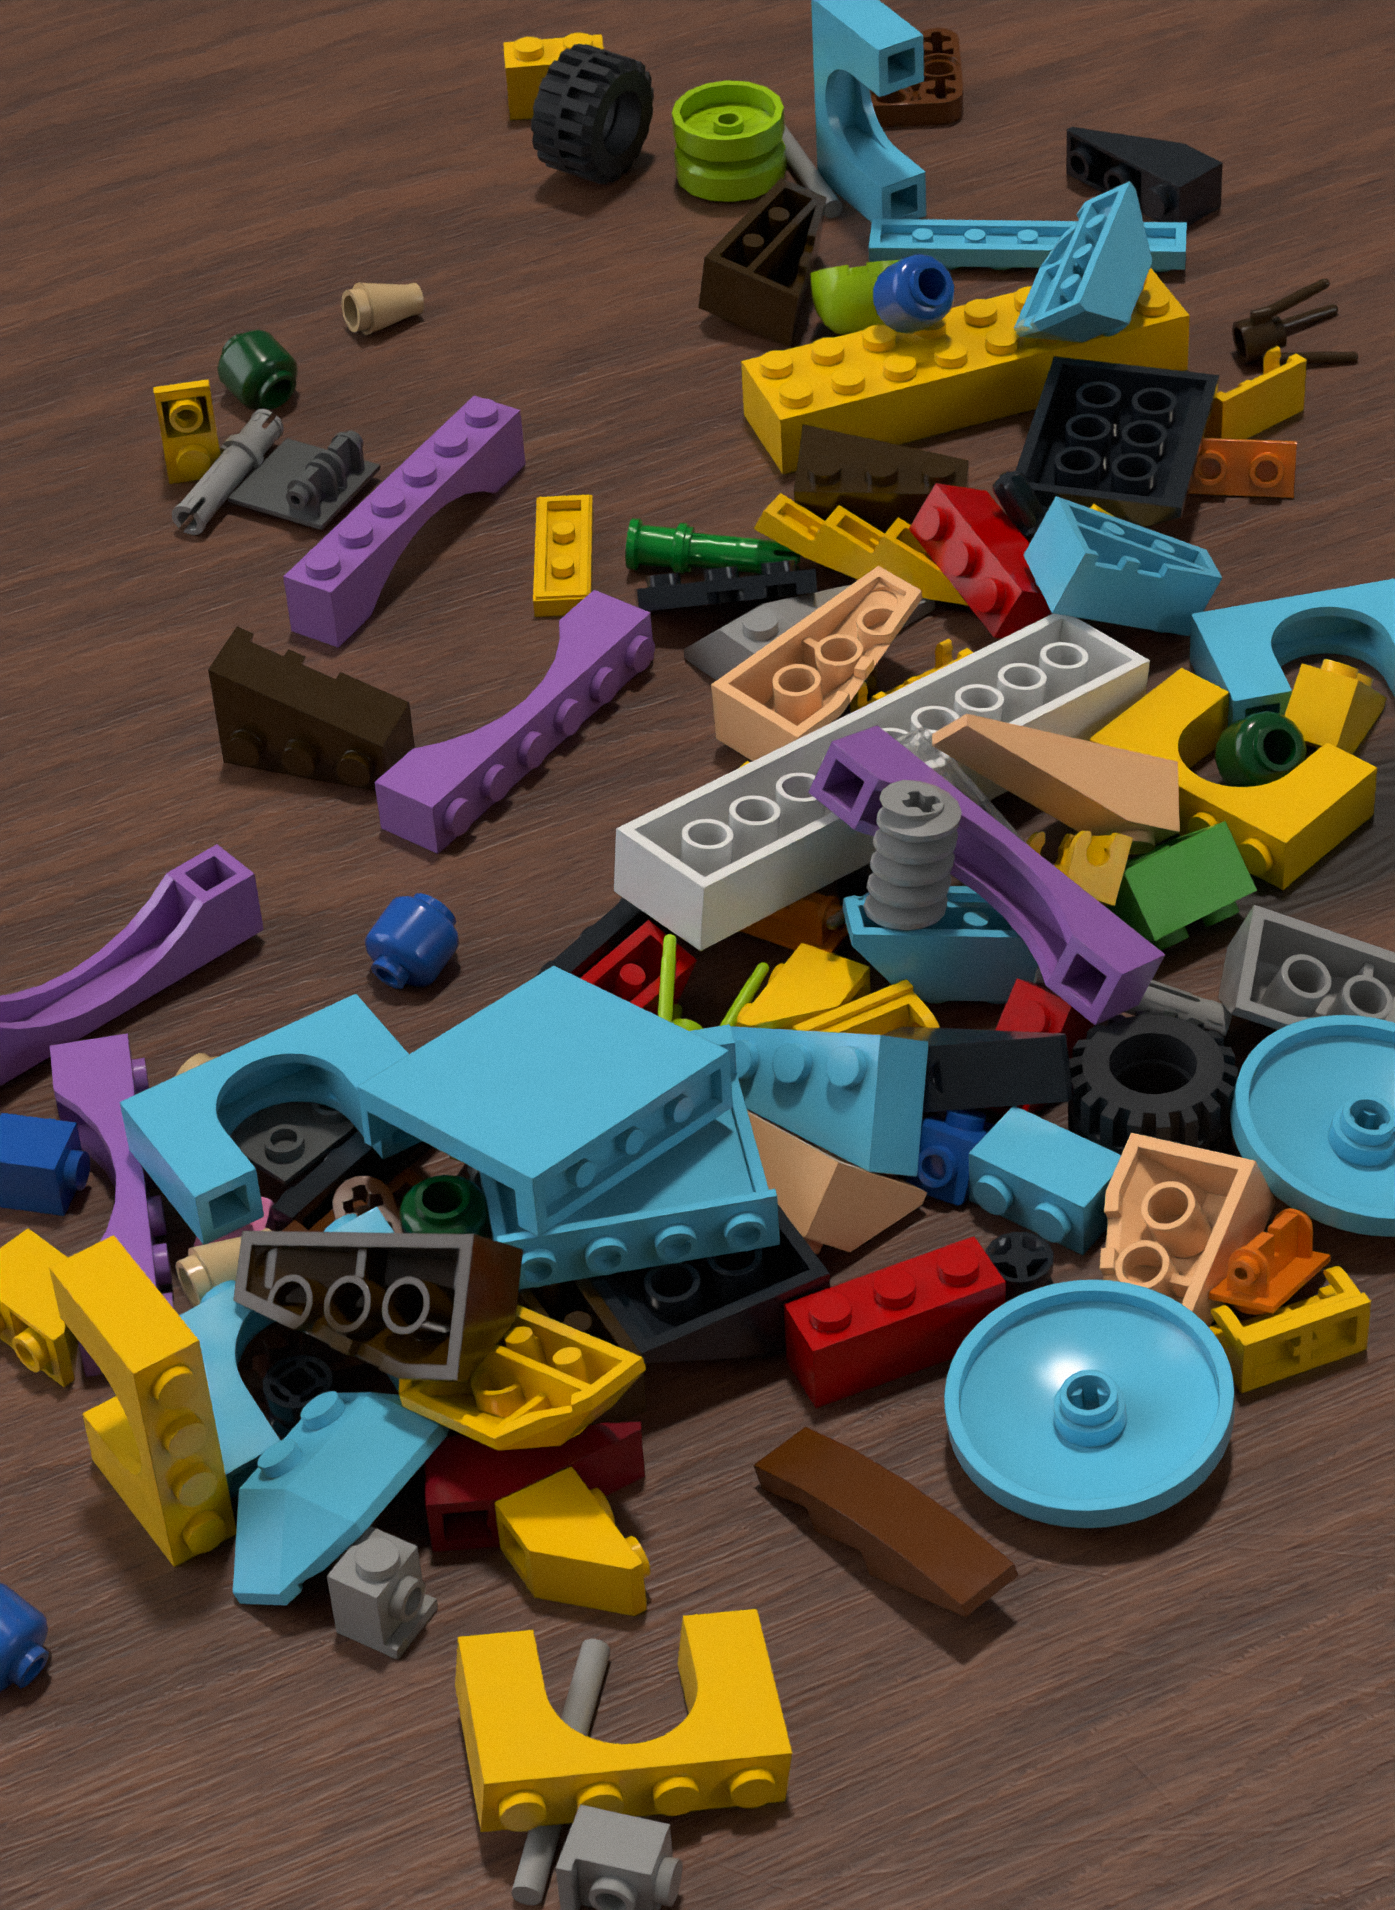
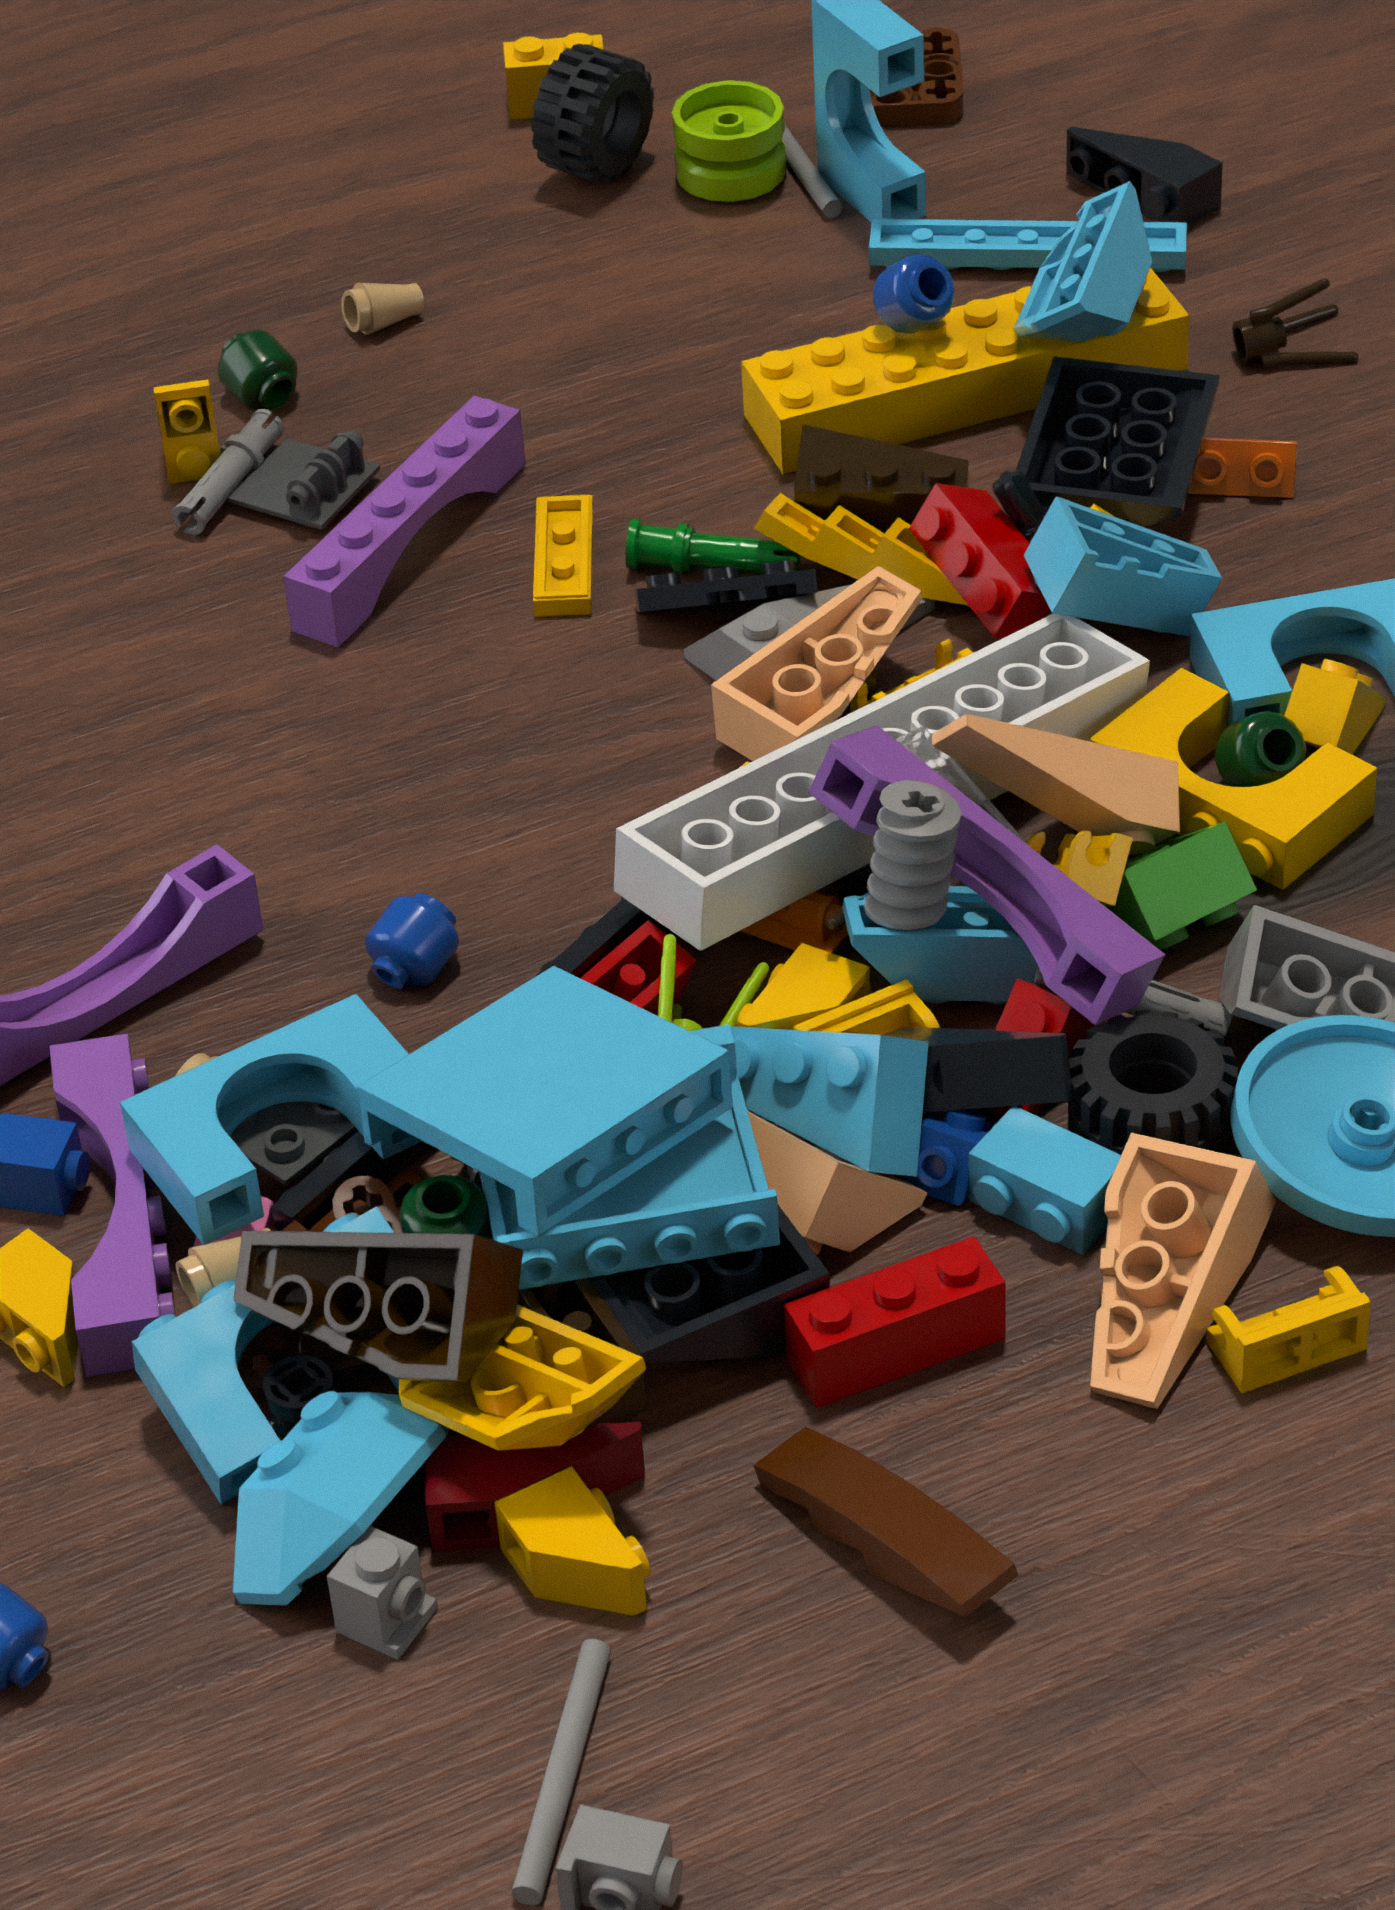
(160, 1428): yellow arch -> none
(301, 721): dark brown wedge -> none
(450, 784): medium lavender arch -> none
(539, 1770): yellow arch -> none
(766, 263): dark brown wedge -> none
(846, 296): lime cylinder -> none
(1022, 1261): black wheel -> none
(1089, 1403): medium azure dish -> none
(1260, 401): yellow hinge -> none
(1271, 1265): orange hinge -> none

